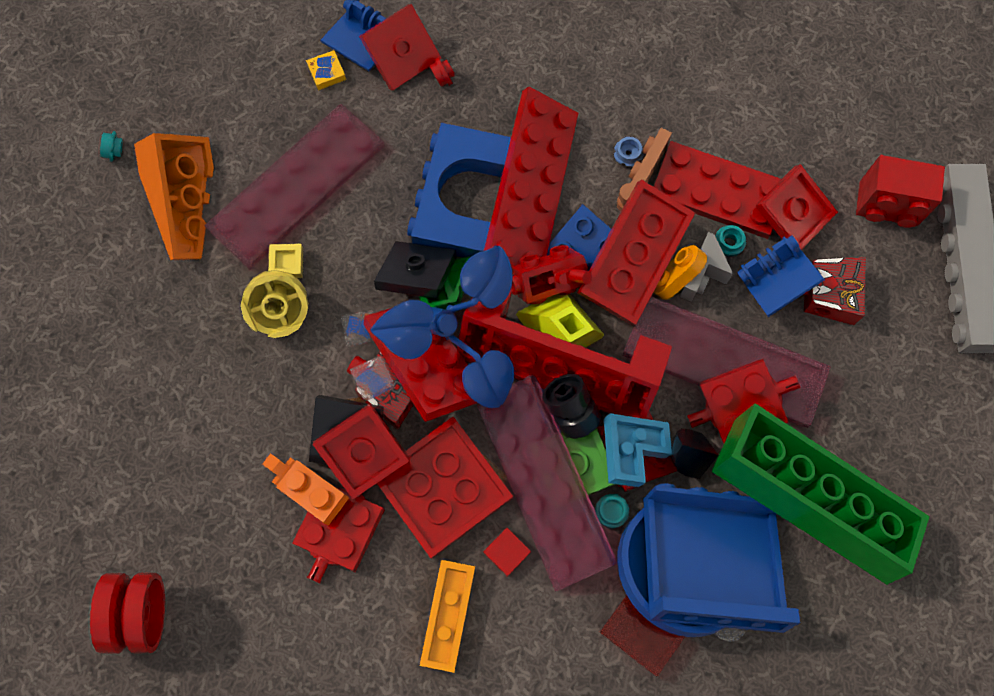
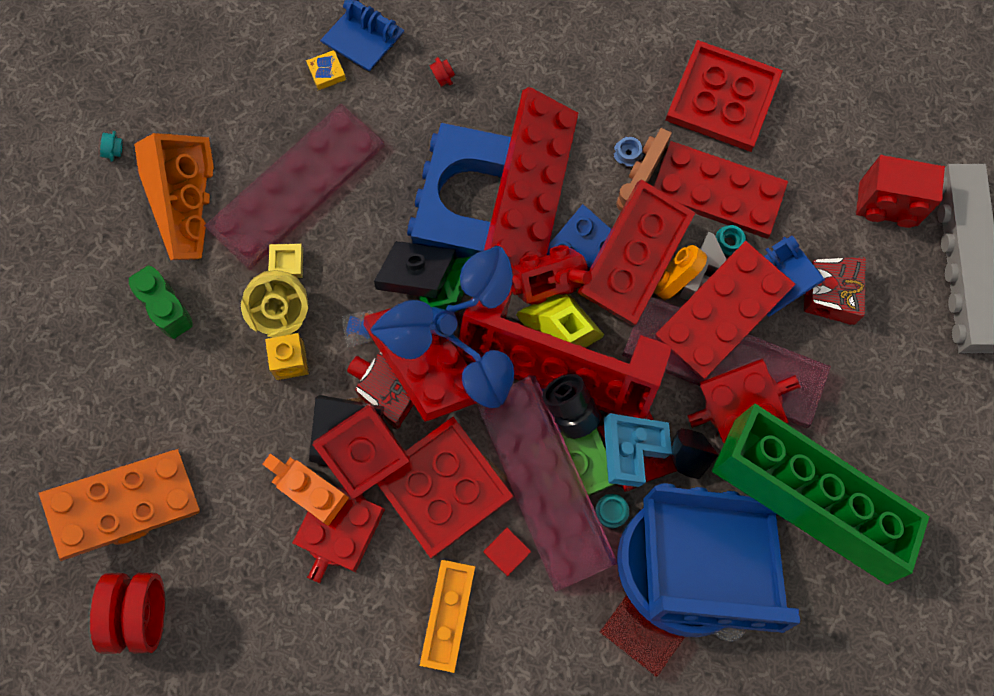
(118, 504): none -> orange plate
(160, 302): none -> green brick
(287, 356): none -> yellow brick
(372, 378): clear tile -> none
(400, 47): red plate -> none
(724, 95): none -> red plate
(724, 310): none -> red plate
(797, 207): red plate -> none

